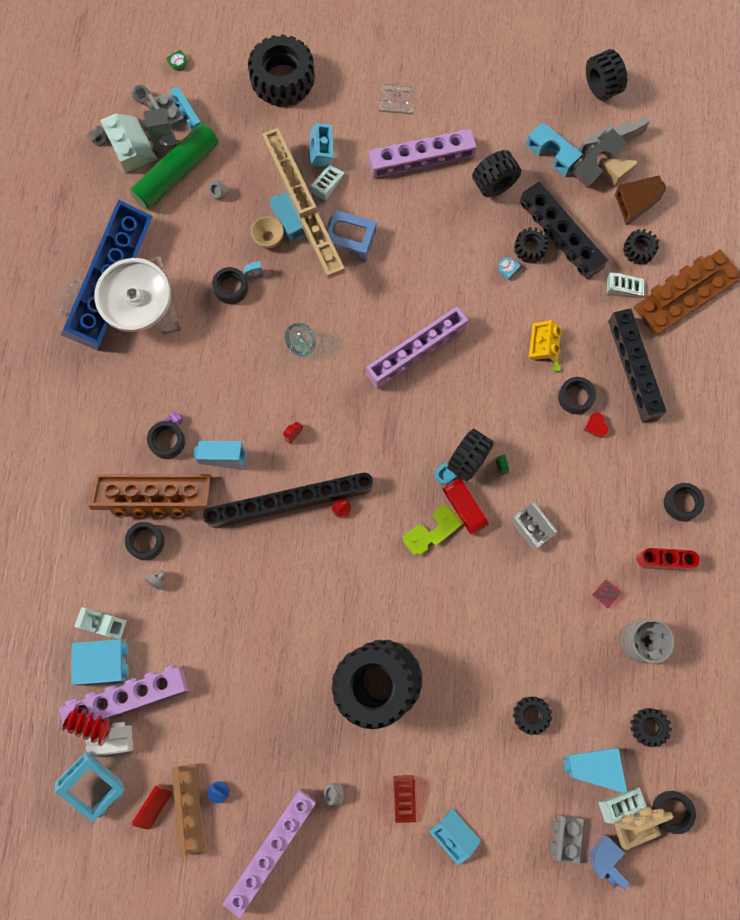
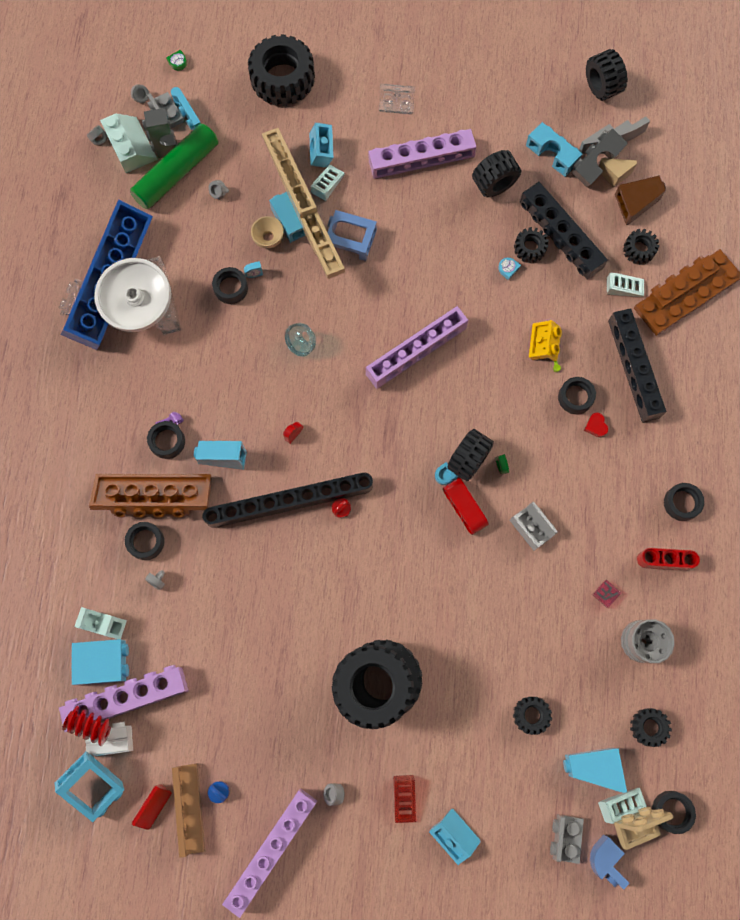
(420, 537): lime piece -> none

